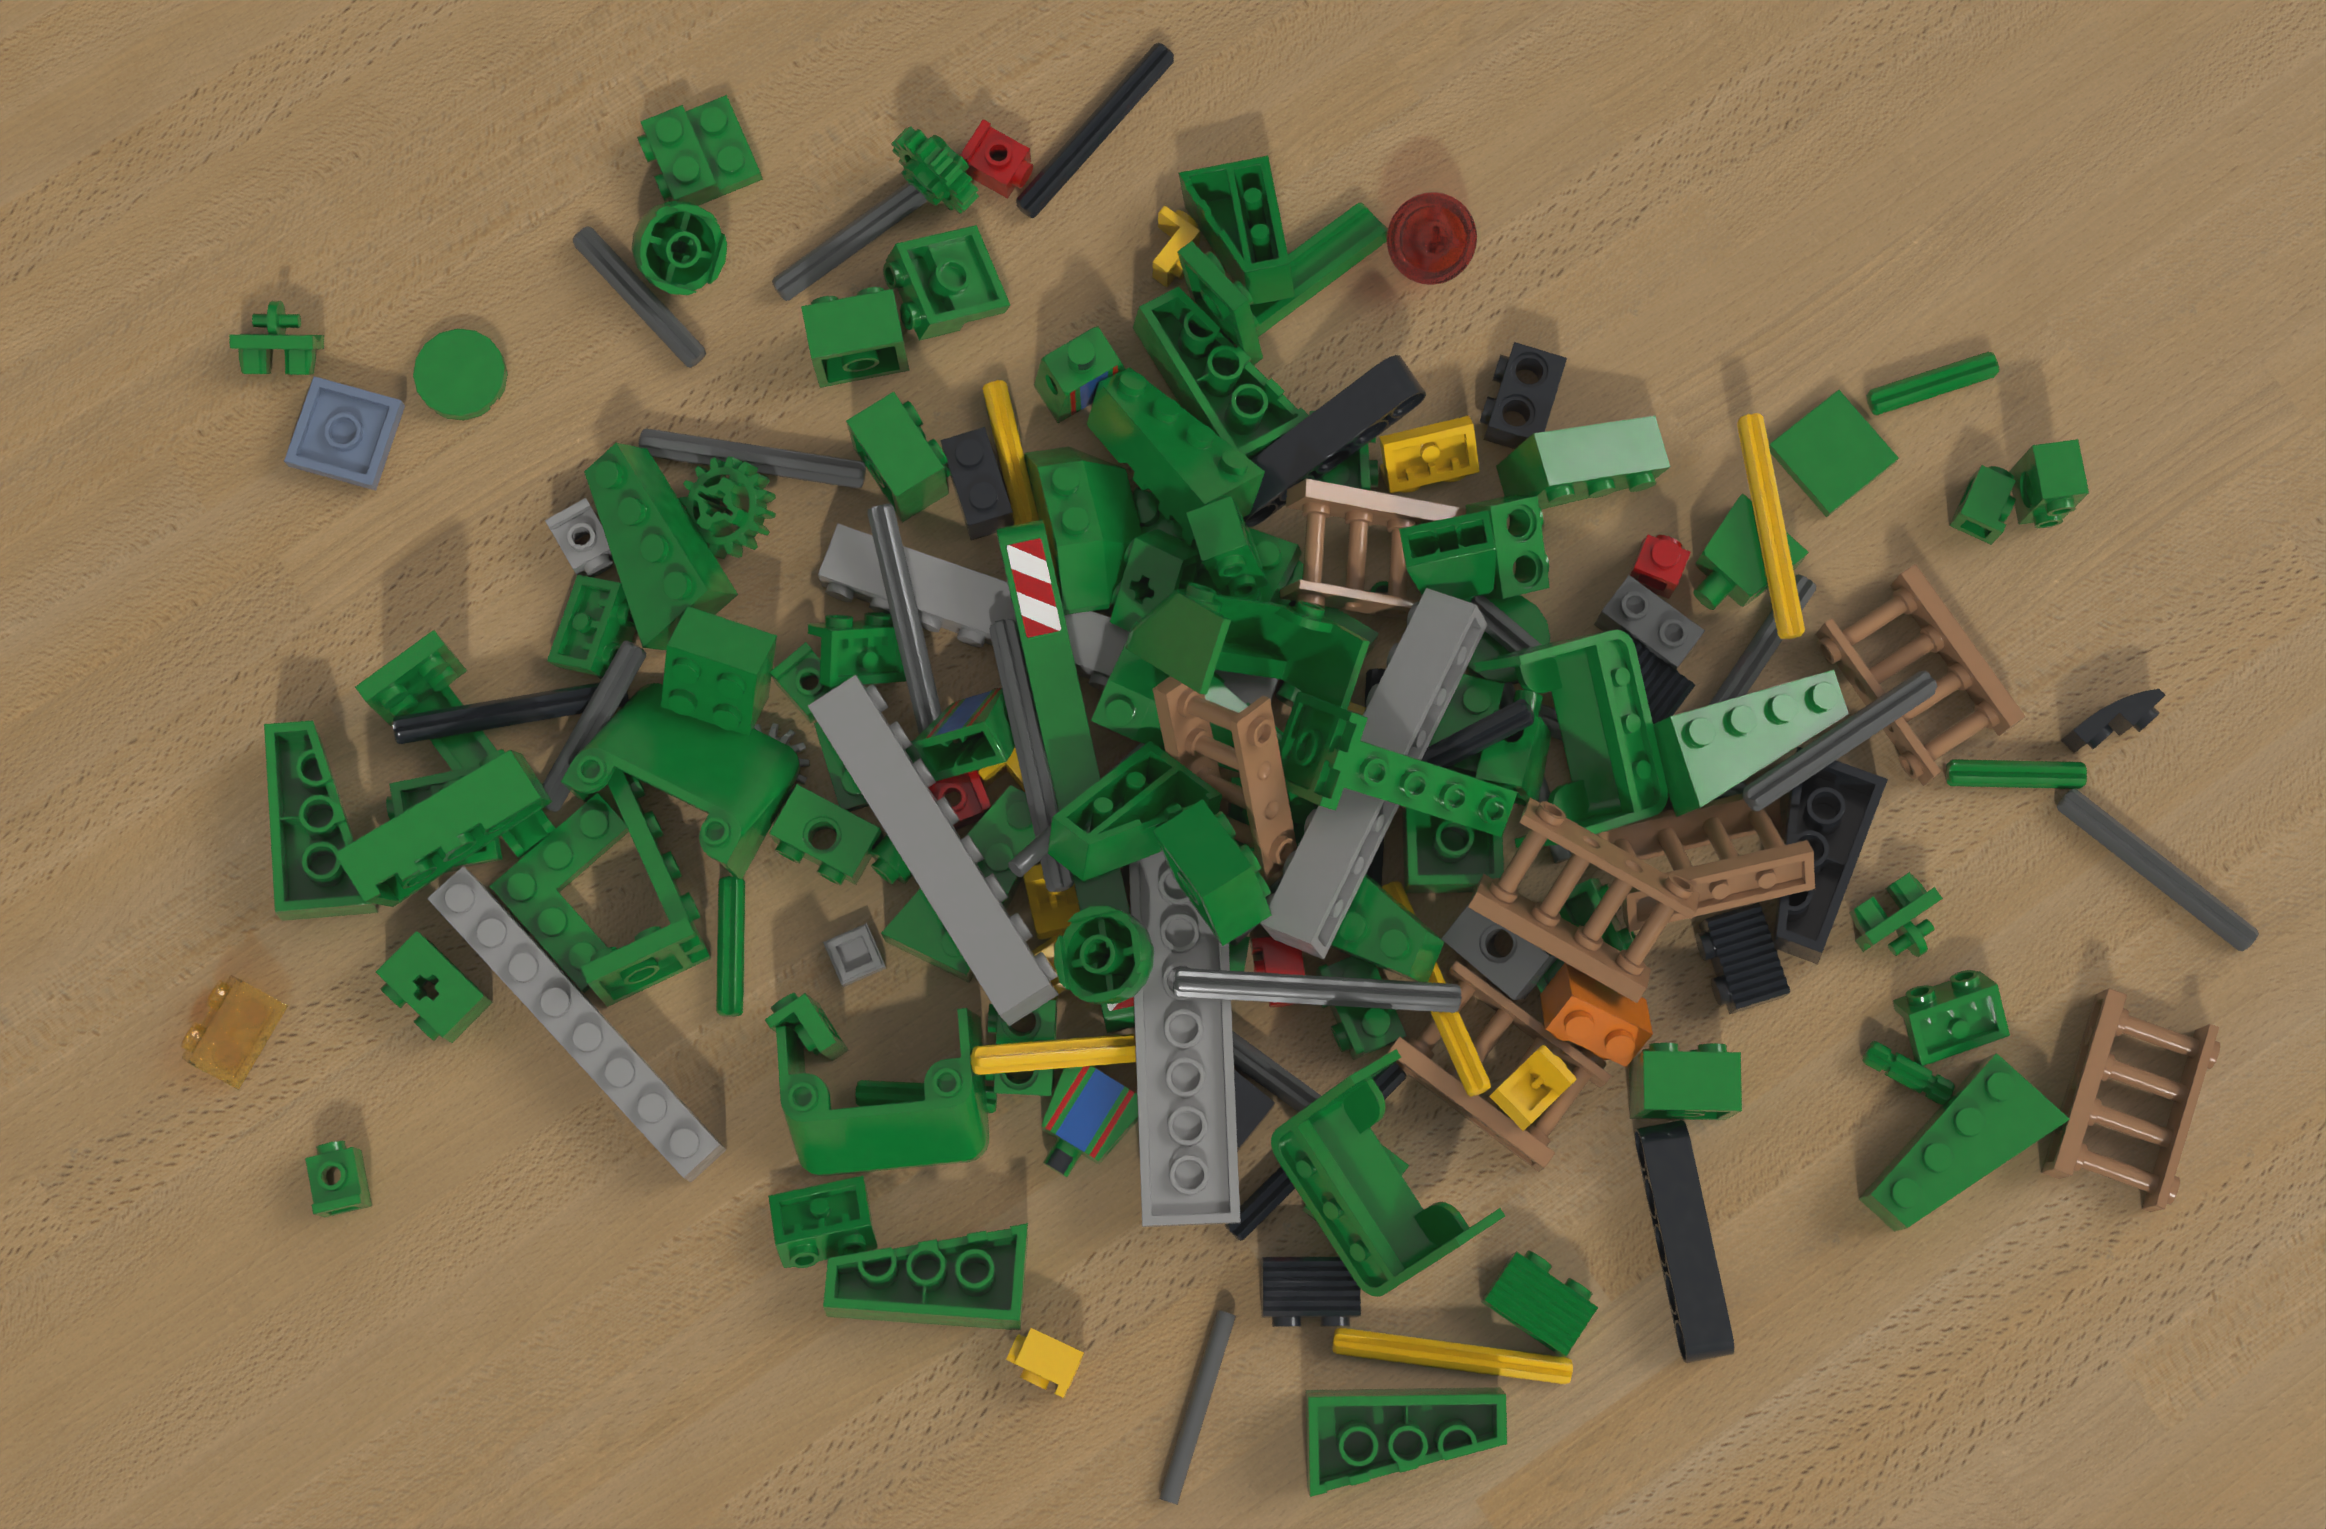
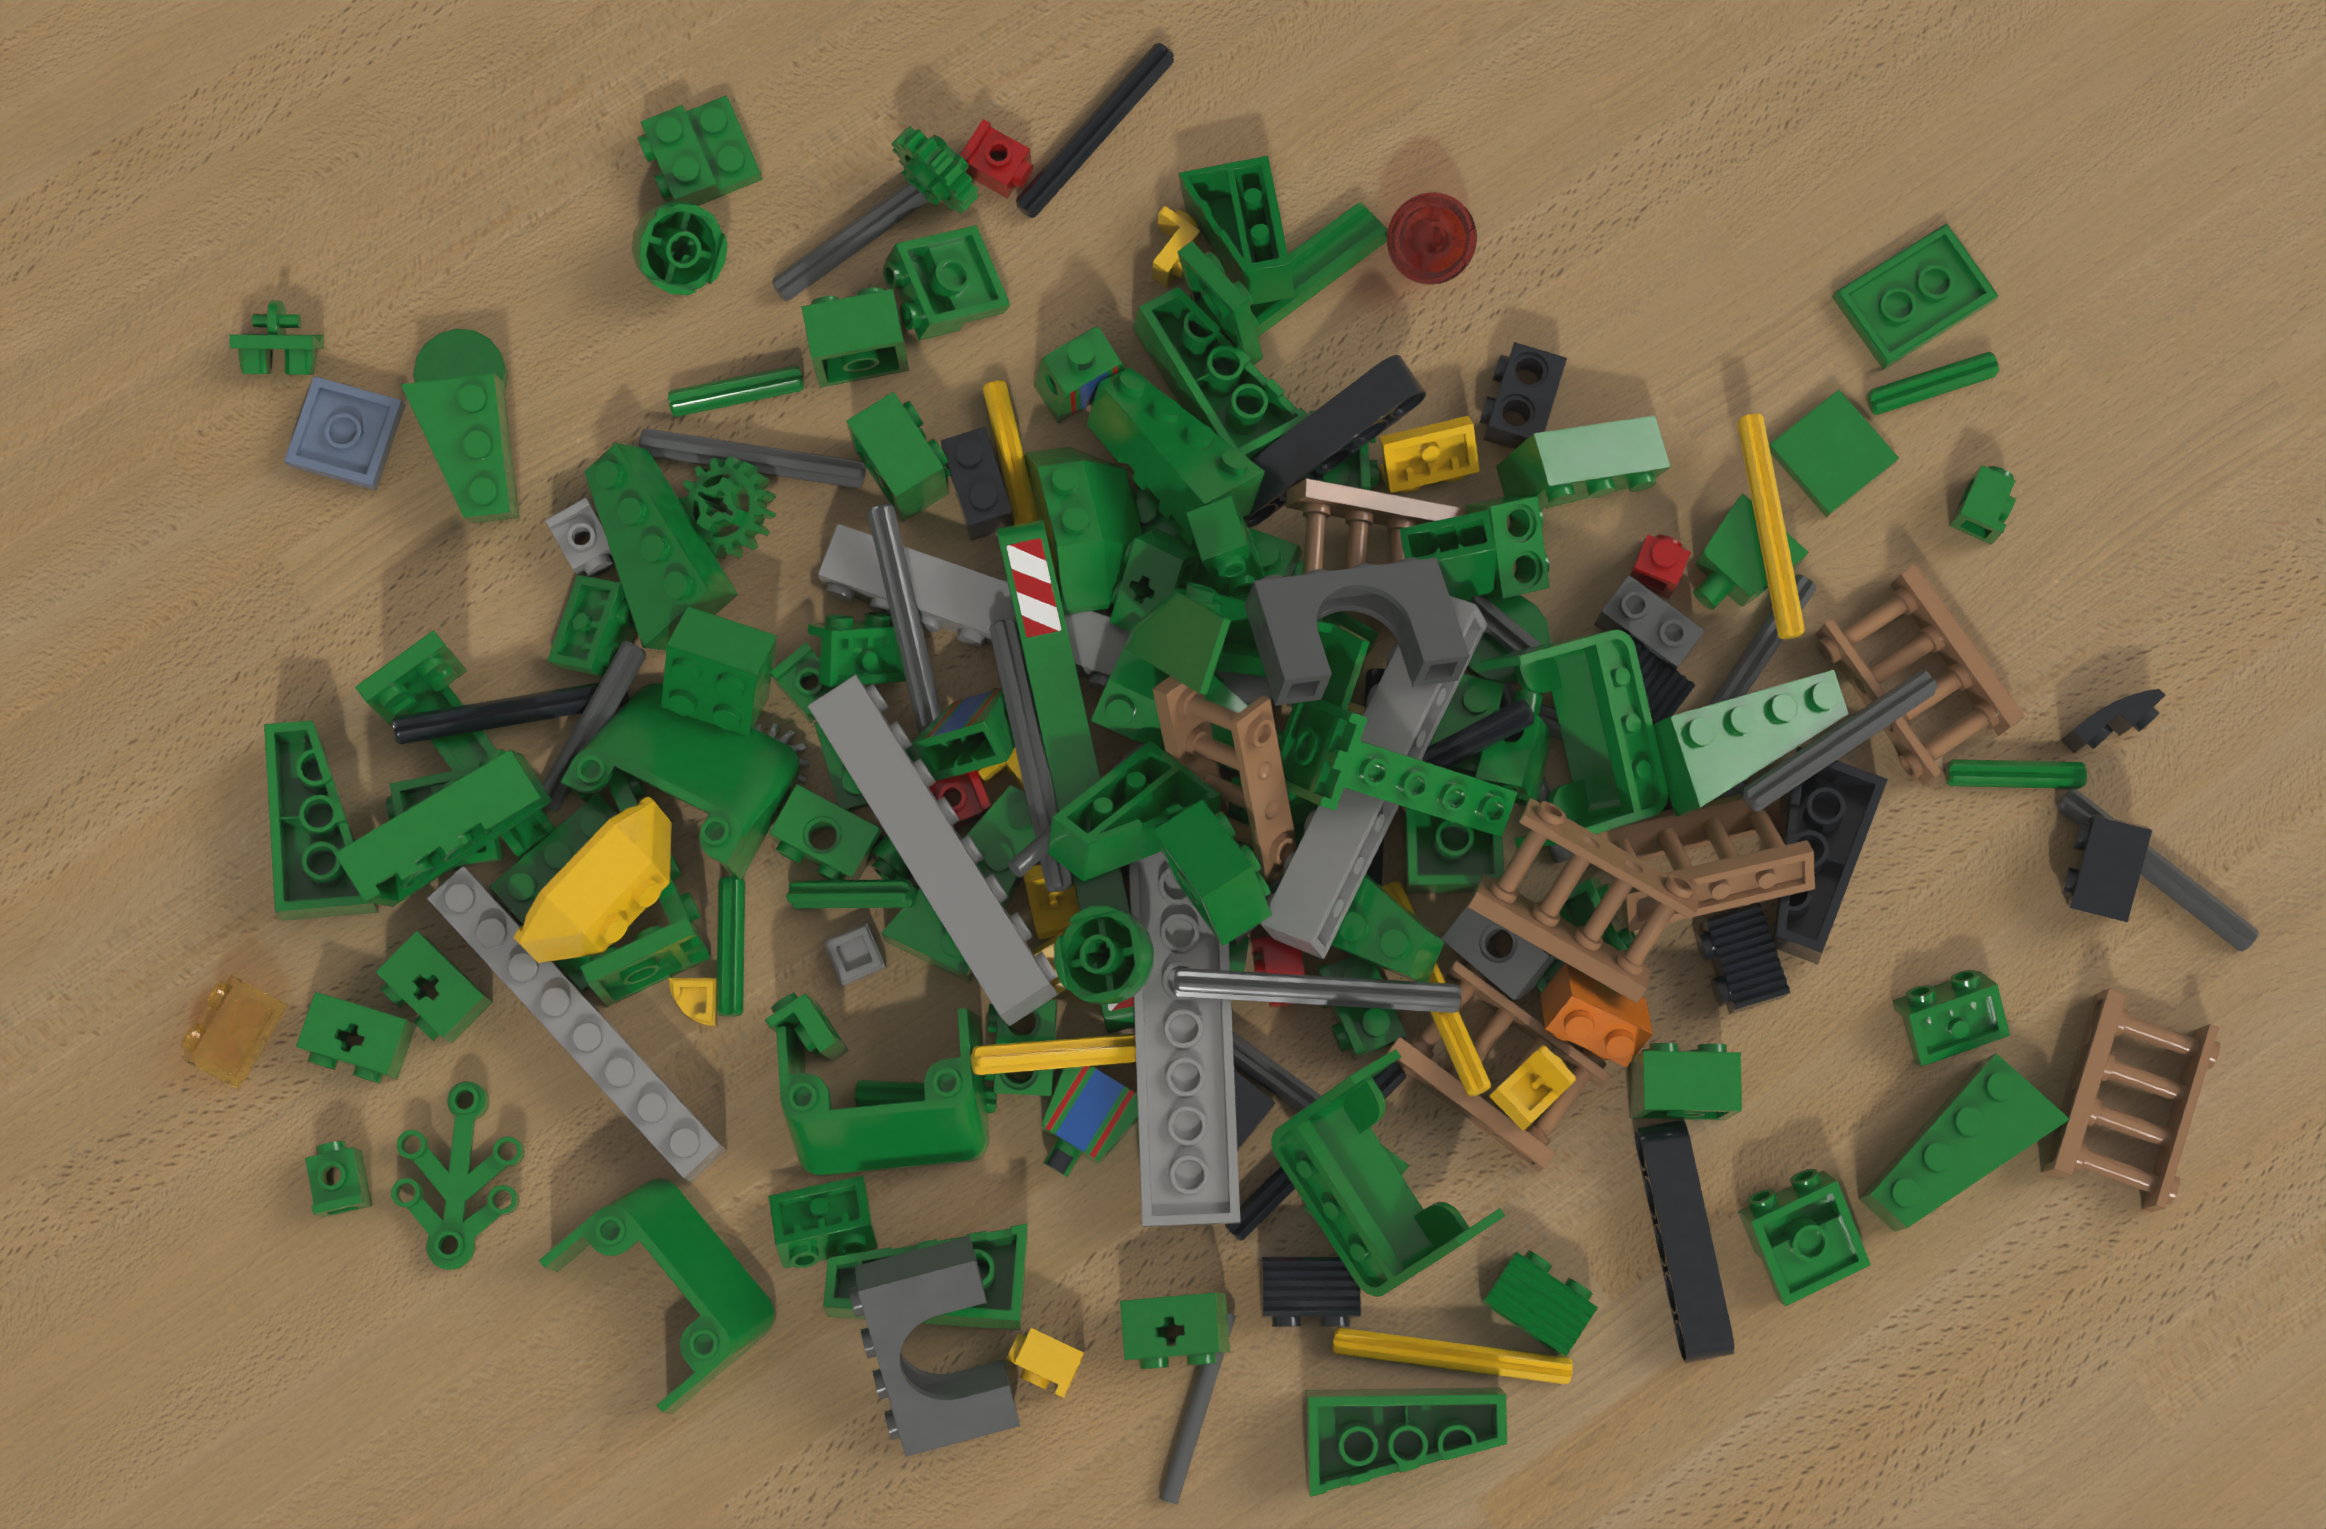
(334, 1019): none -> green brick
(457, 1184): none -> green plant
(471, 442): none -> green wedge
(601, 887): none -> yellow wedge
(639, 296): dark grey axle -> none
(696, 998): none -> yellow tile
(698, 1262): none -> green windscreen
(735, 390): none -> green axle
(852, 893): none -> green axle
(928, 1406): none -> dark grey arch
(1147, 1323): none -> green brick
(1401, 595): none -> dark grey arch
(1804, 1235): none -> green plate
(1908, 1073): green axle -> none
(1912, 901): green hips -> none
(1915, 296): none -> green tile
(2049, 483): green brick -> none
(2106, 867): none -> black brick

